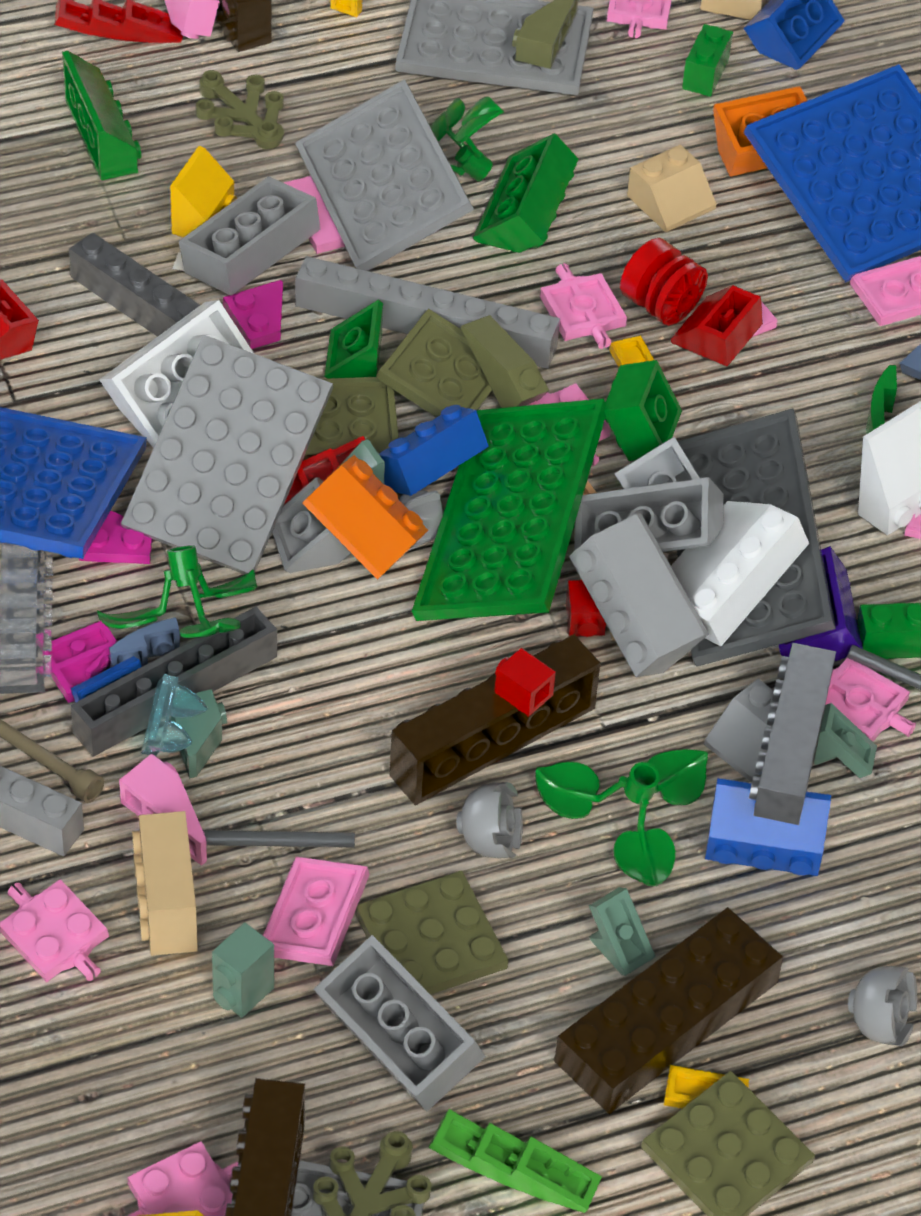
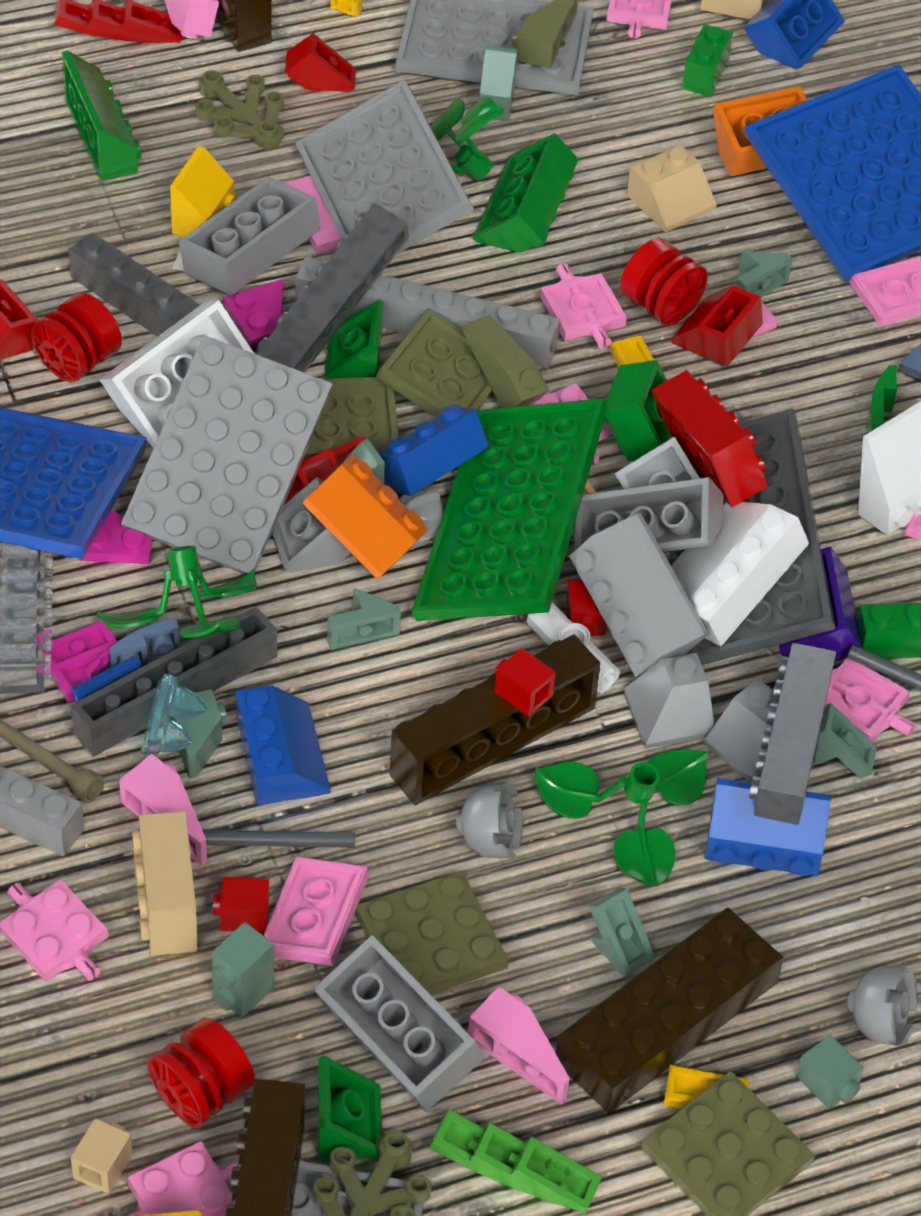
(76, 337): none -> red wheel
(102, 1155): none -> tan brick
(201, 1072): none -> red wheel
(242, 902): none -> red brick
(280, 745): none -> blue slope
(319, 66): none -> red slope
(336, 289): none -> flat silver brick
(347, 1111): none -> green slope
(369, 621): none -> sand green slope
(499, 78): none -> slope
(515, 1038): none -> bright pink slope
(557, 626): none -> white piece
(671, 702): none -> light grey slope
(711, 437): none -> red brick
(763, 271): none -> sand green slope
(830, 1072): none -> sand green brick

